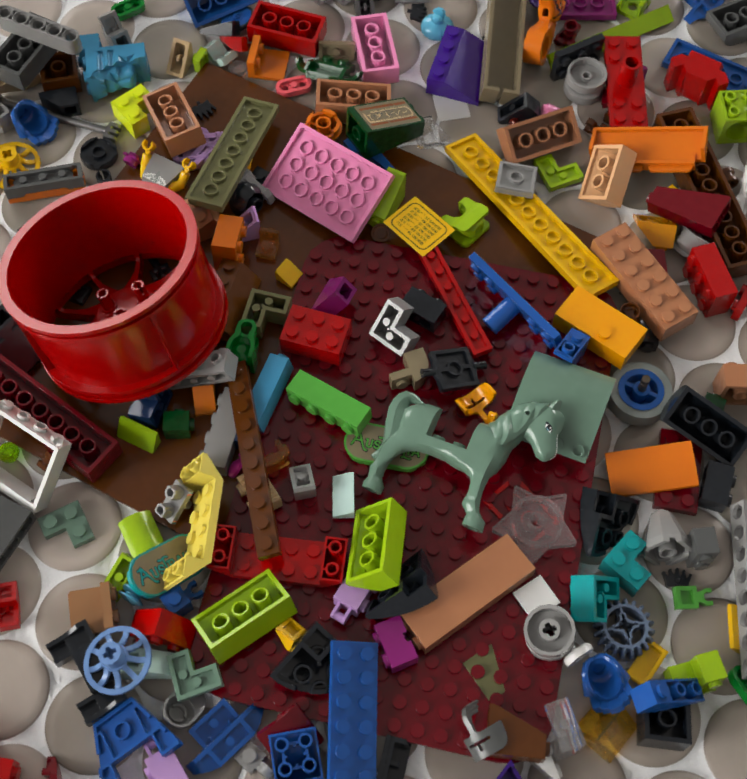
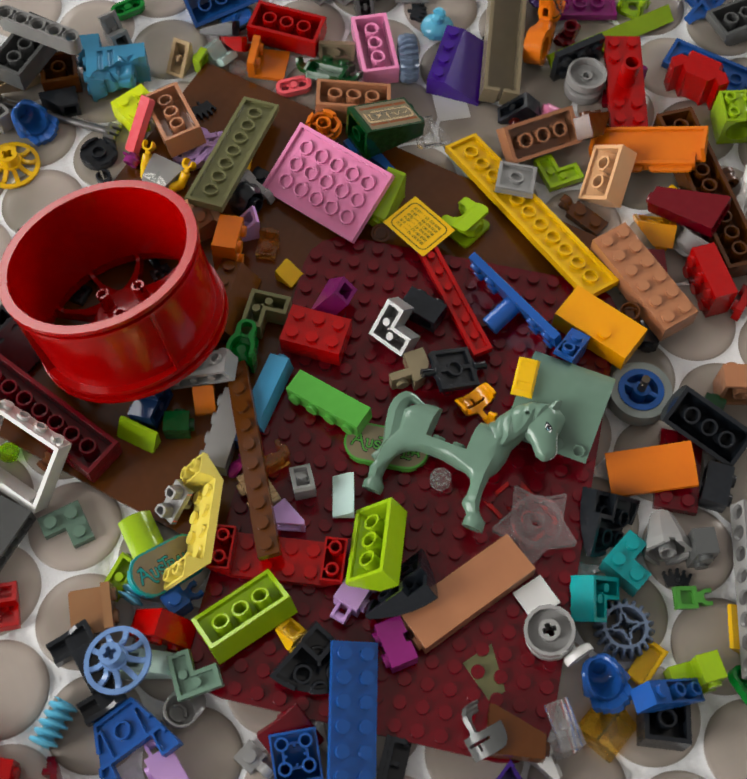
(43, 182): dark grey piece -> none
(53, 724): none -> medium azure piece
(140, 124): none -> coral tile
(222, 734): blue plate -> none
(288, 518): none -> lavender slope
(408, 58): none -> sand blue gear
(440, 479): none -> clear tile
(525, 377): none -> yellow tile
(582, 216): none -> reddish brown plate
(590, 124): none -> reddish brown slope

